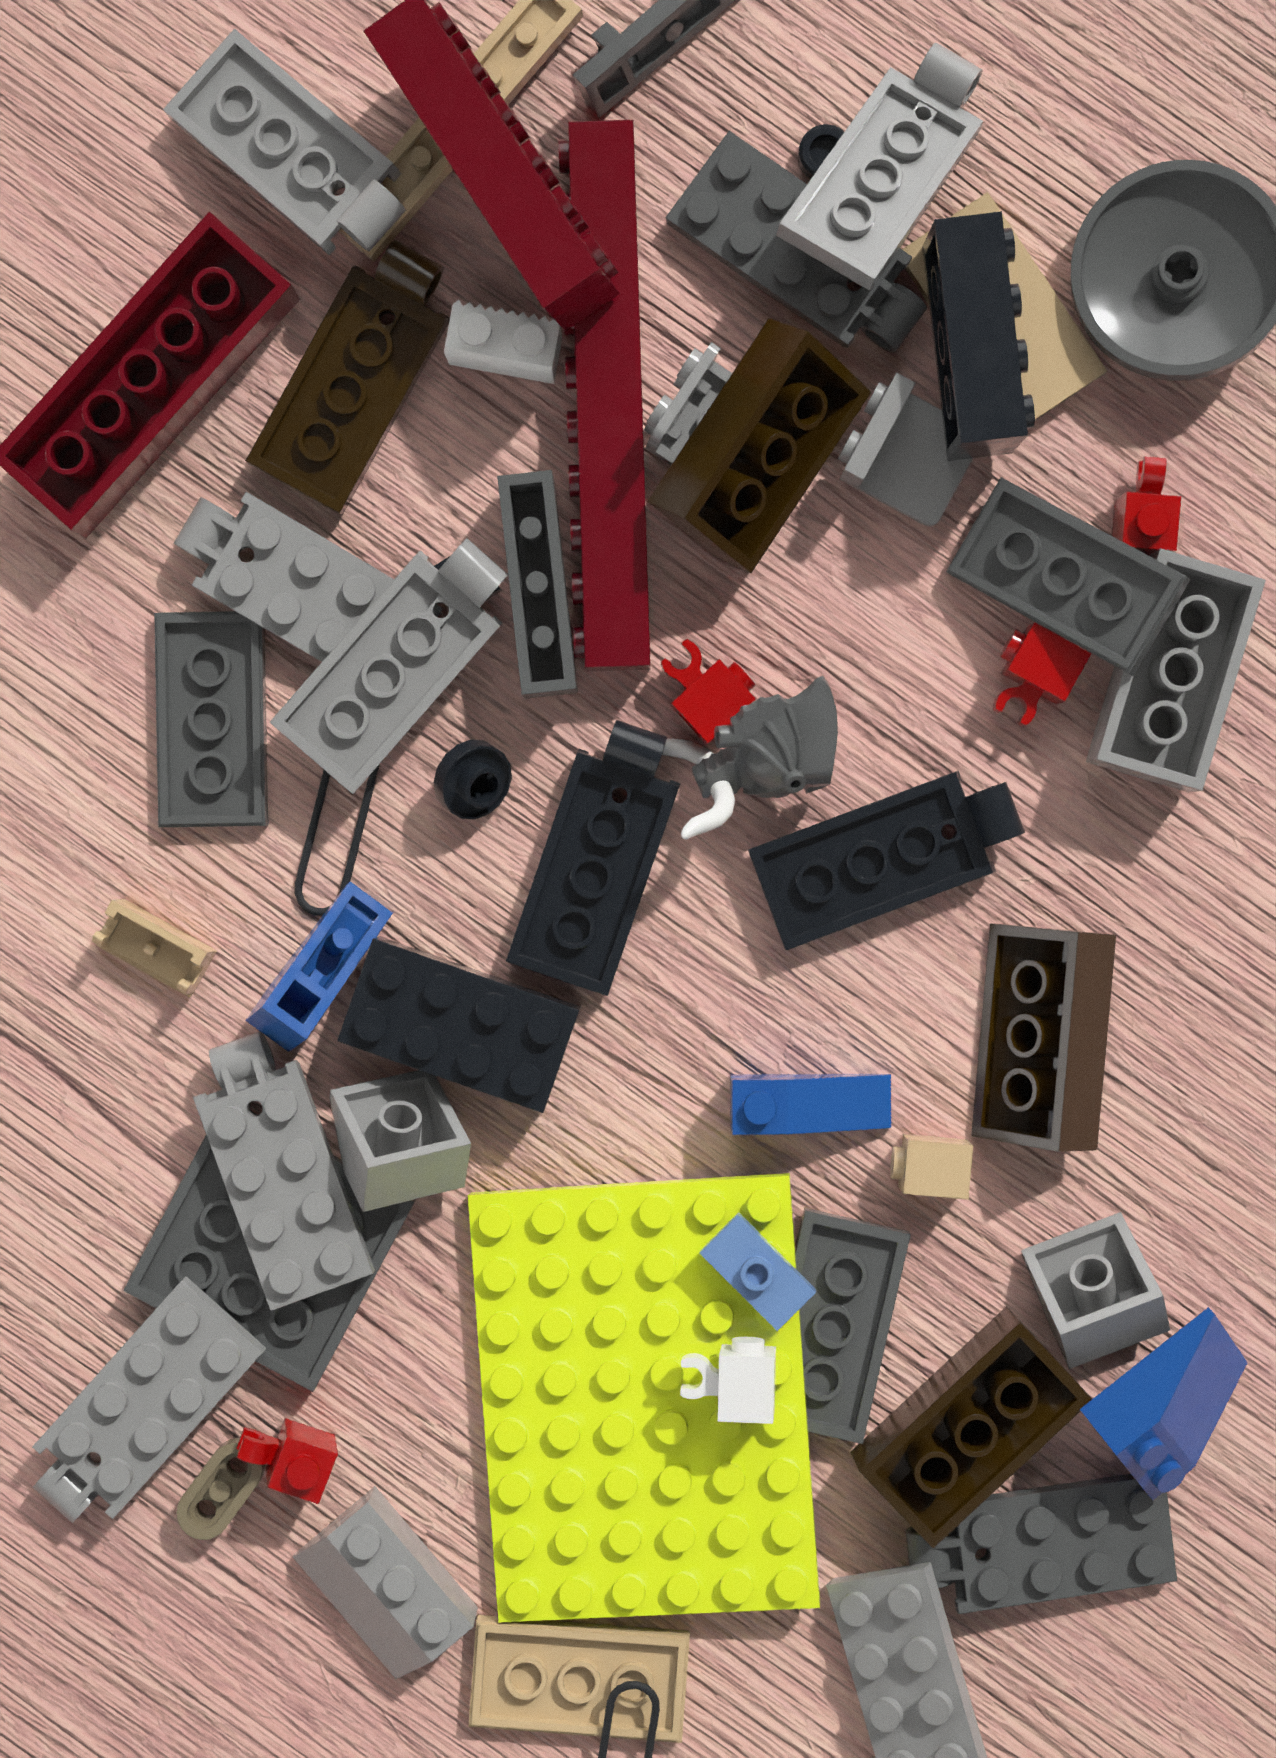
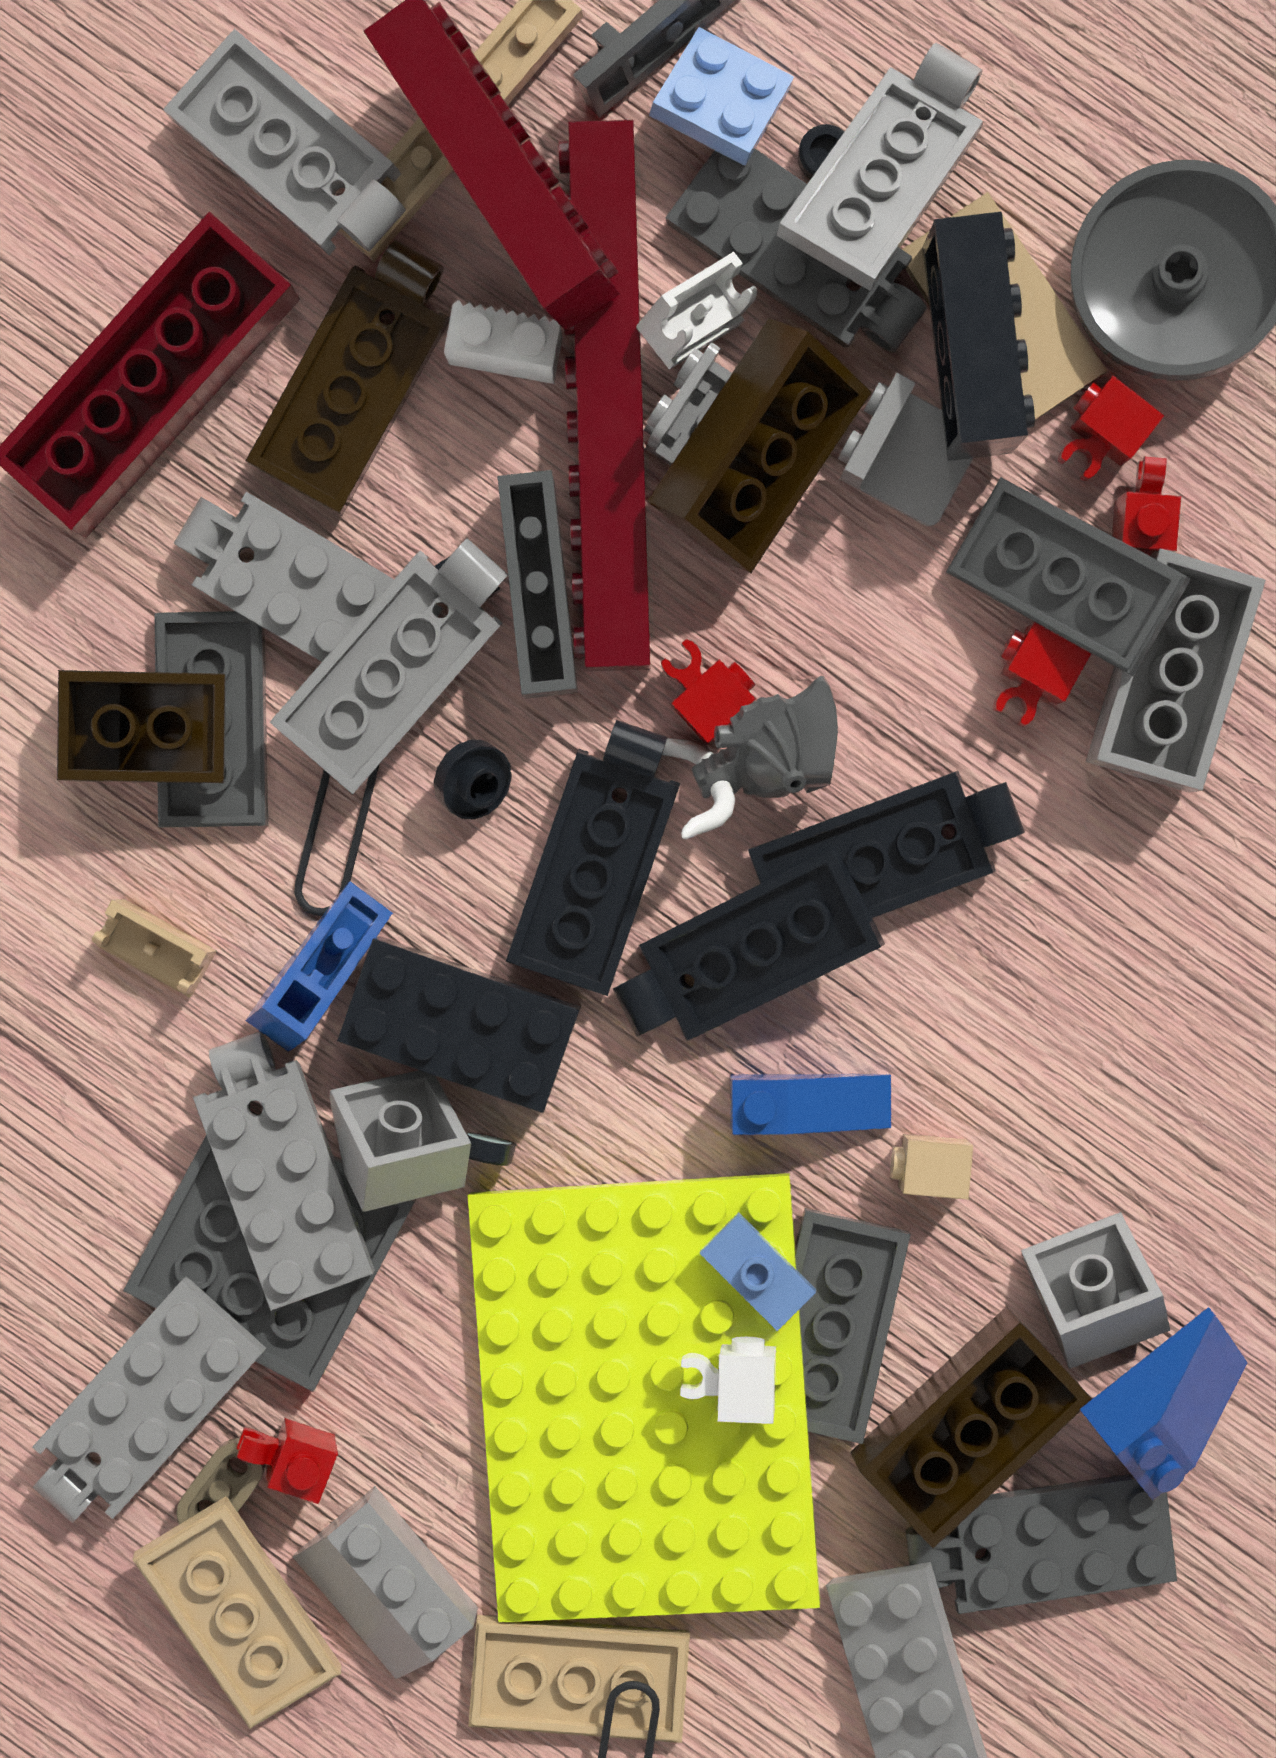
(141, 727): none -> dark brown slope
(237, 1612): none -> tan tile
(491, 1149): none -> black tile
(696, 312): none -> white hinge
(721, 96): none -> light blue plate
(752, 949): none -> black hinge
(1043, 1037): dark brown slope -> none
(1112, 424): none -> red brick

